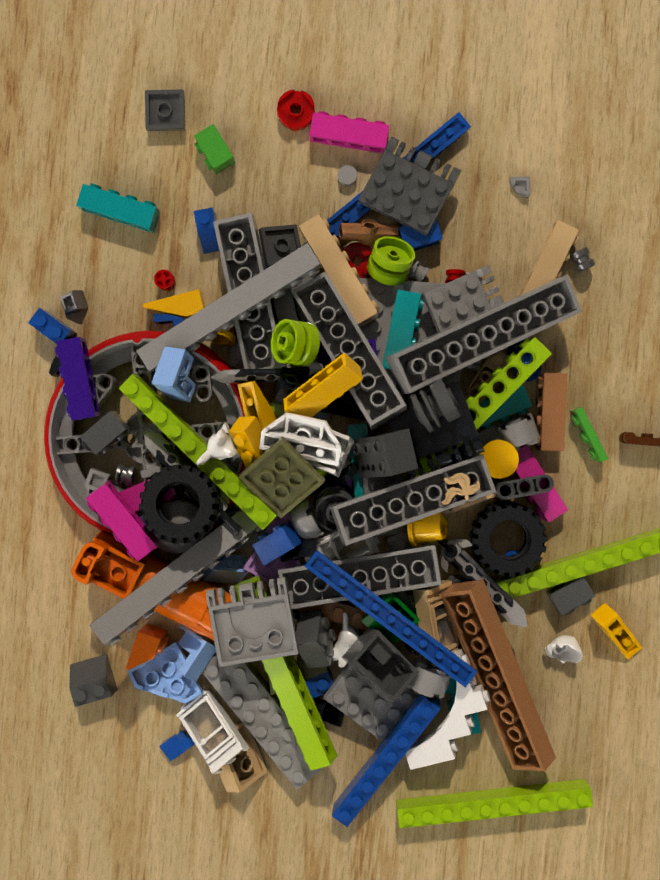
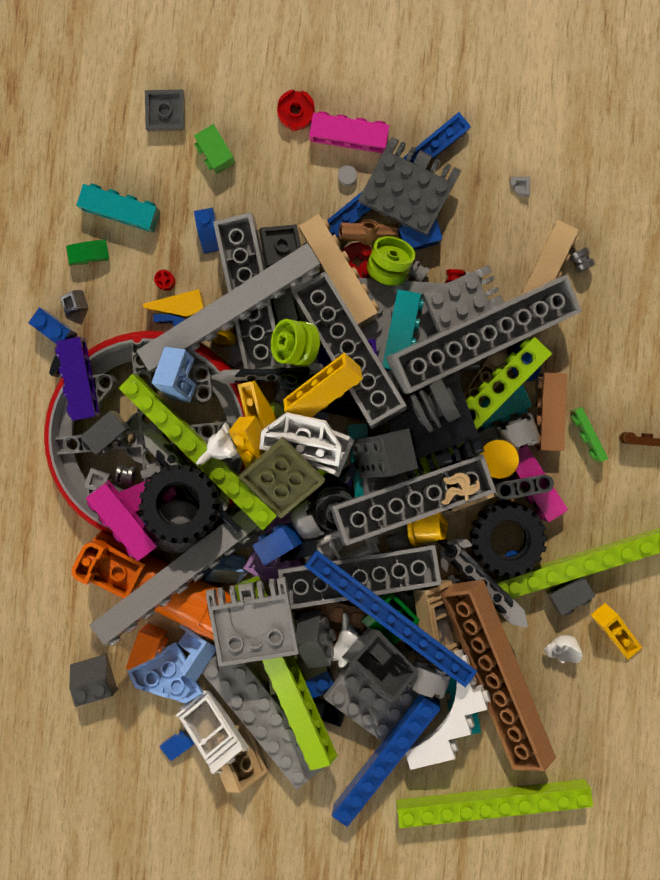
(86, 252): none -> green slope

